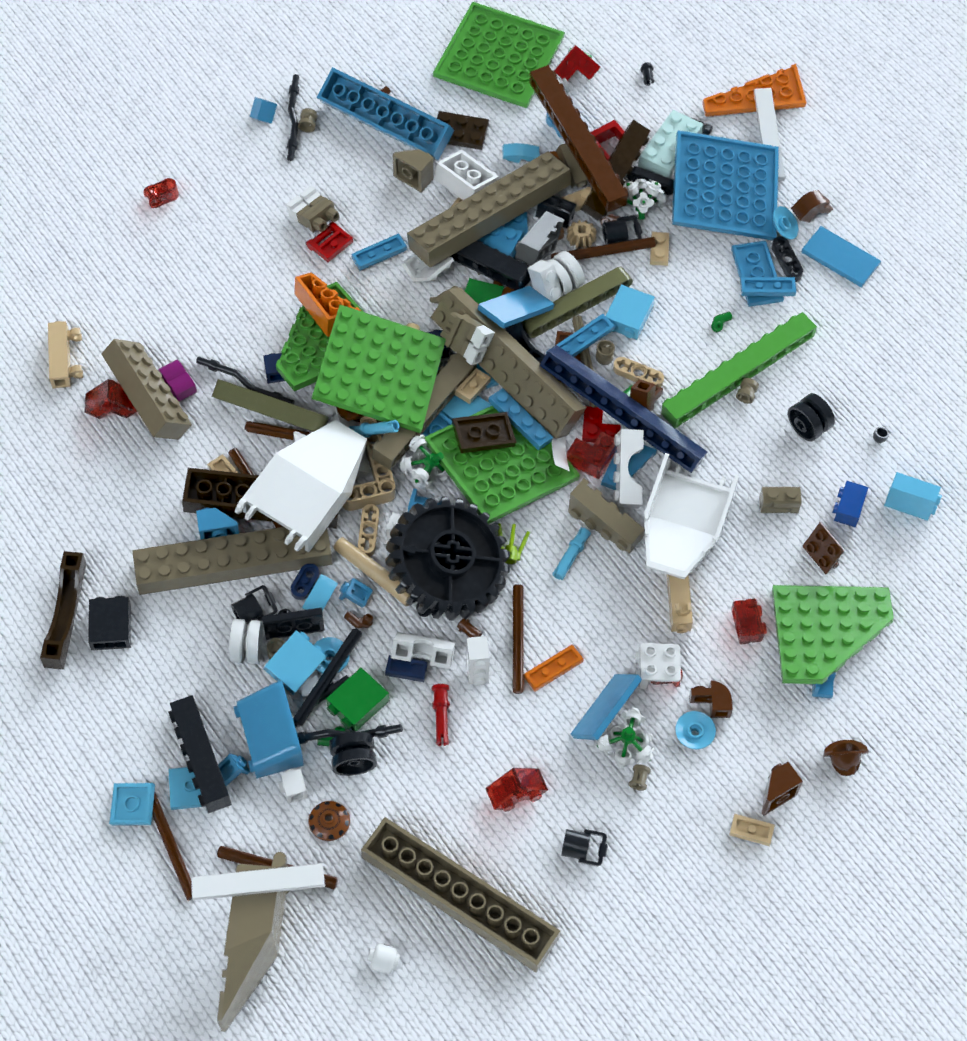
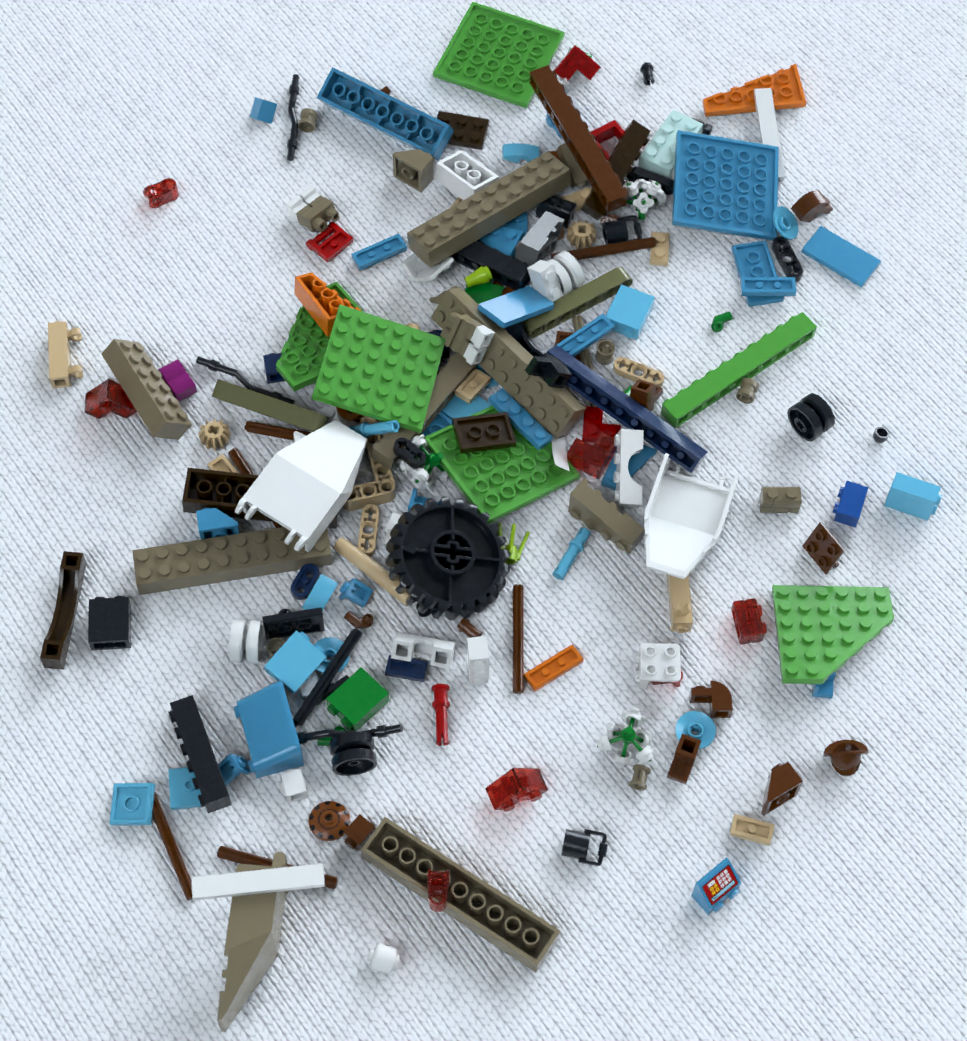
(214, 434): none -> tan gear
(250, 609): black piece -> none
(358, 833): none -> reddish brown brick
(409, 453): none -> black beam
(438, 886): none -> clear red piece
(479, 276): none -> lime cone
(550, 369): none -> black brick
(606, 706): dark azure tile -> none
(684, 759): none -> reddish brown brick
(717, 887): none -> slope

